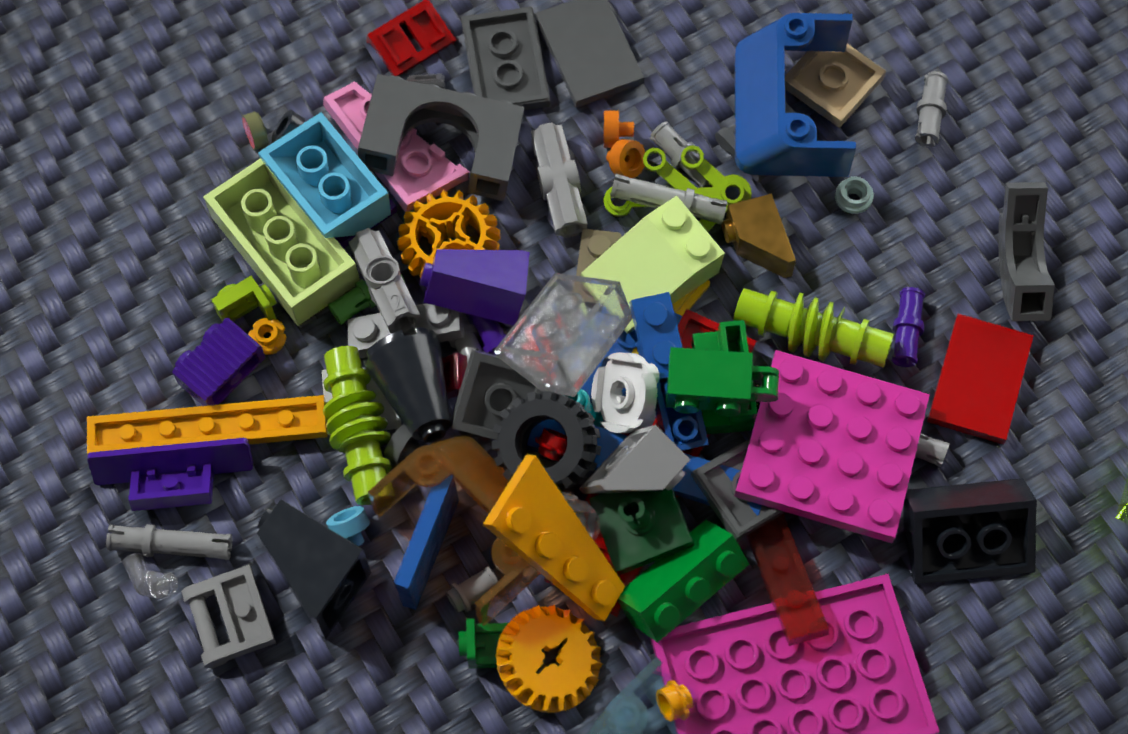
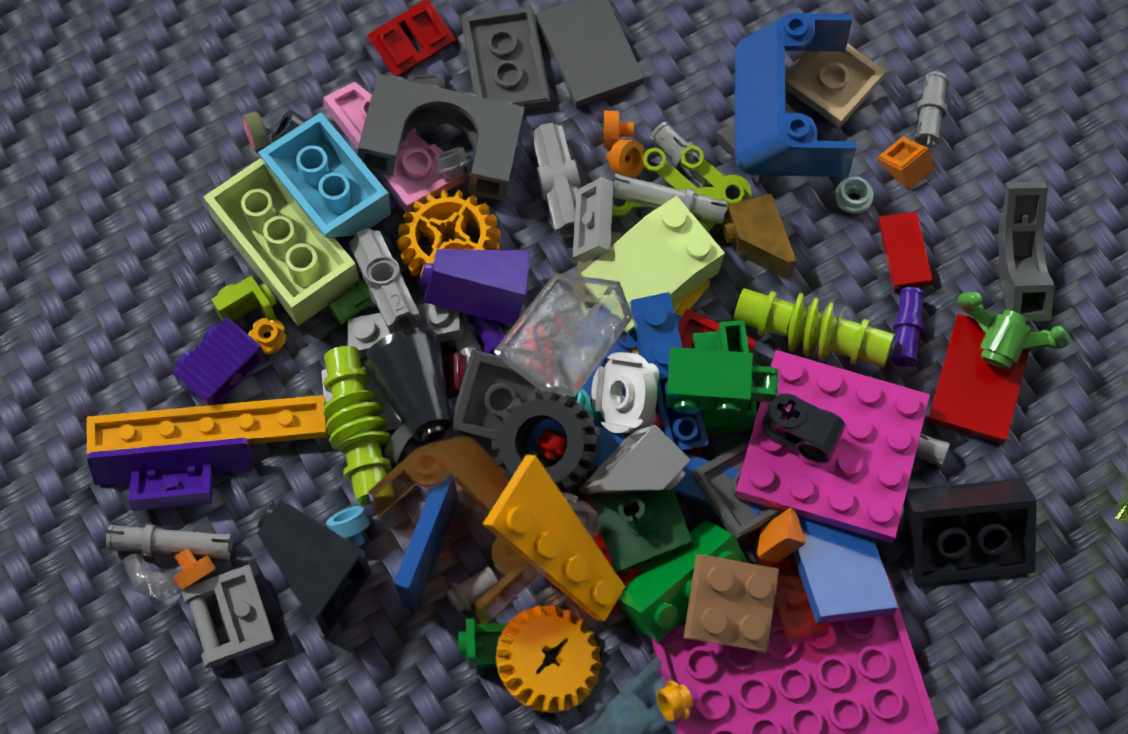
(191, 568): none -> orange tile
(452, 162): none -> flat silver plate
(593, 220): none -> light grey plate
(731, 603): none -> medium nougat plate
(780, 537): none -> orange slope
(807, 428): none -> black piece
(842, 574): none -> tile
(904, 251): none -> red tile
(906, 161): none -> orange slope
(1007, 333): none -> bright green piece

